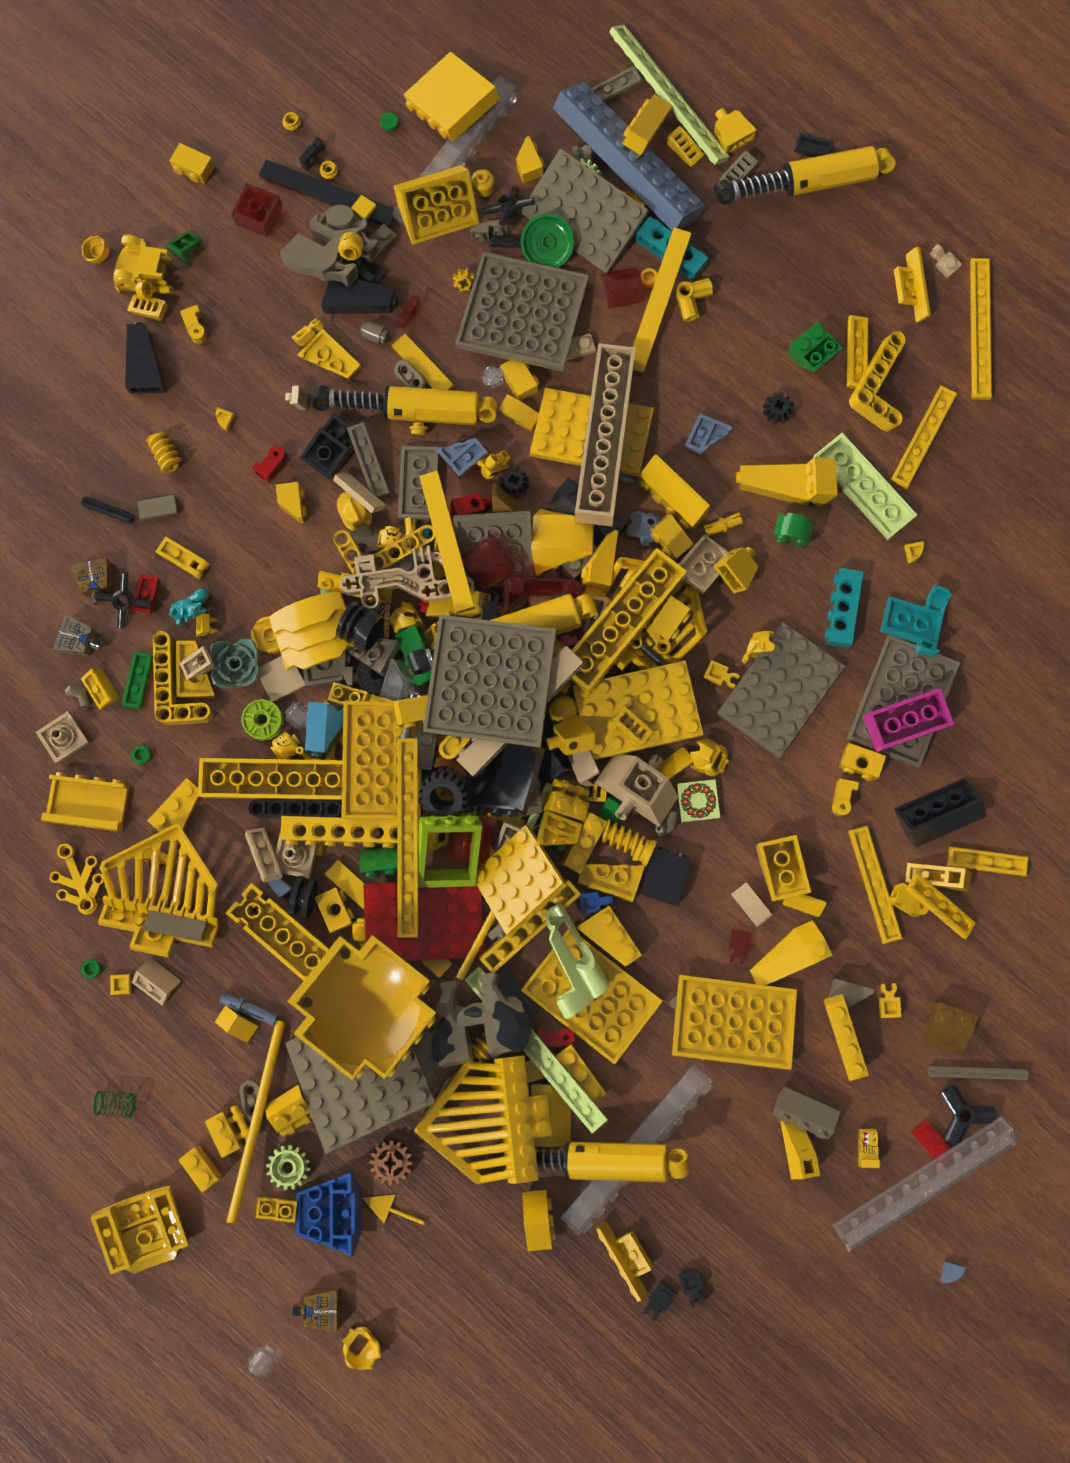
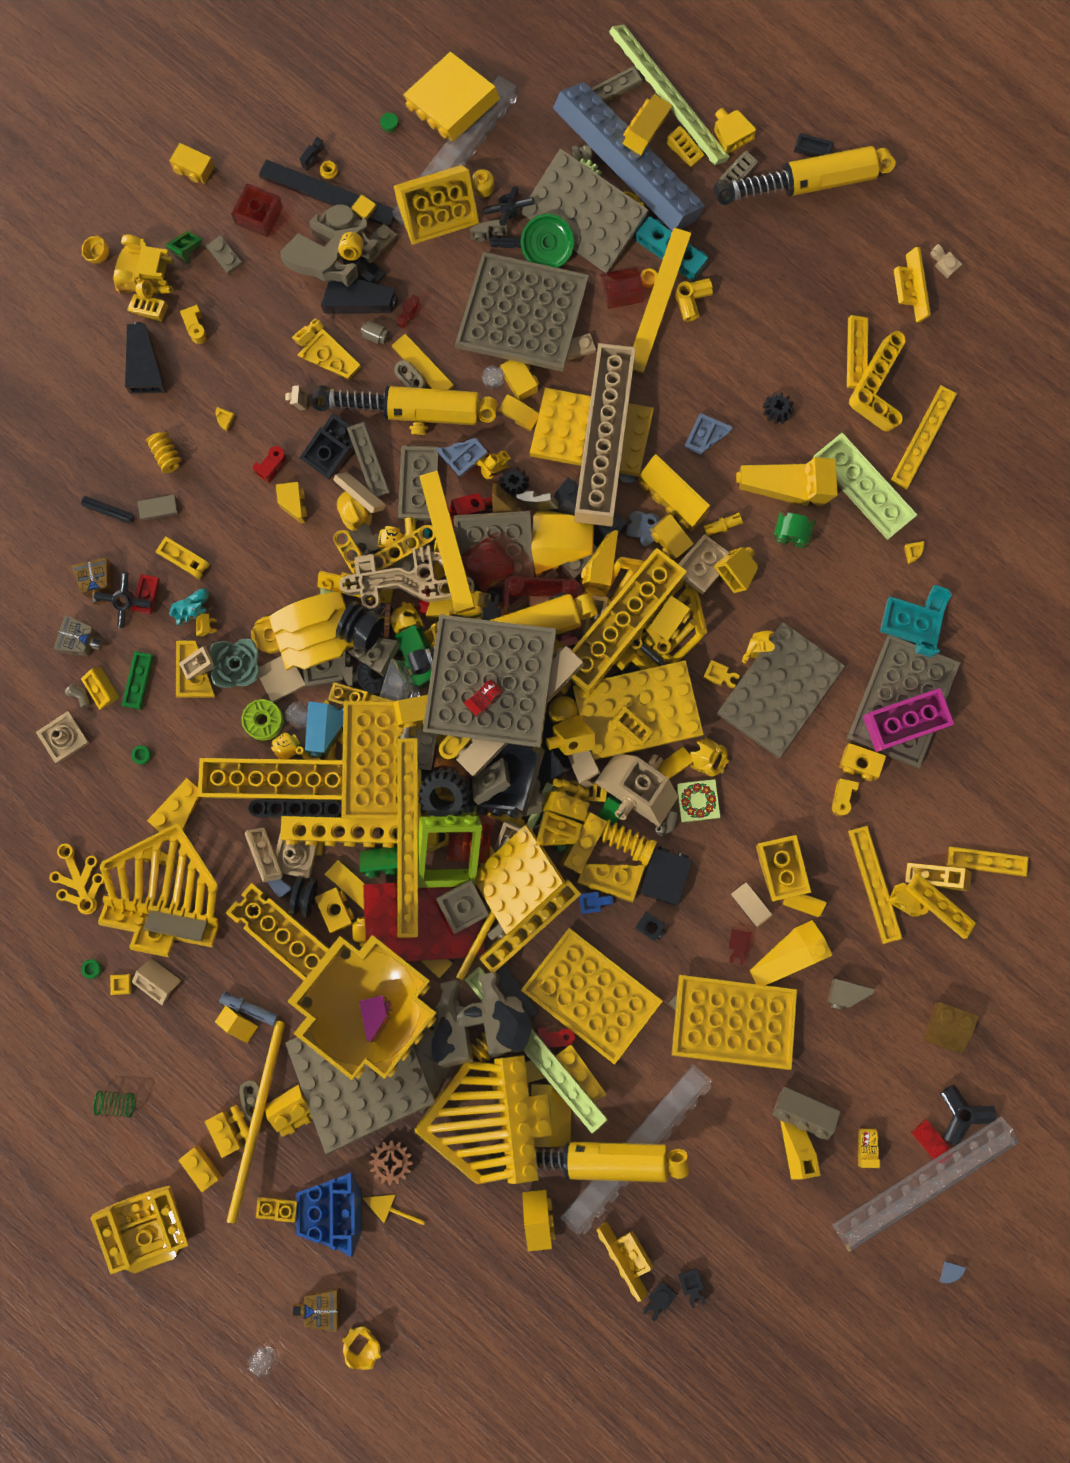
(87, 802): yellow panel -> none
(170, 687): yellow beam -> none
(224, 255): none -> dark tan plate
(277, 1169): yellowish green gear -> none
(289, 117): yellow plate -> none
(375, 1016): none -> magenta slope
(462, 906): none -> dark tan plate
(463, 274): yellow gear -> none
(483, 698): none -> red leg
(491, 781): none -> dark tan plate
(528, 162): yellow slope -> none
(533, 501): none -> dark tan slope
(584, 974): yellowish green panel -> none
(611, 936): yellow wedge -> none
(641, 927): none -> black brick
(813, 348): green slope -> none
(846, 1037): yellow brick -> none
(852, 580): teal brick -> none
(889, 1005): yellow plate -> none
(940, 812): black slope -> none
(979, 1073): dark tan axle -> none
(980, 329): yellow tile -> none

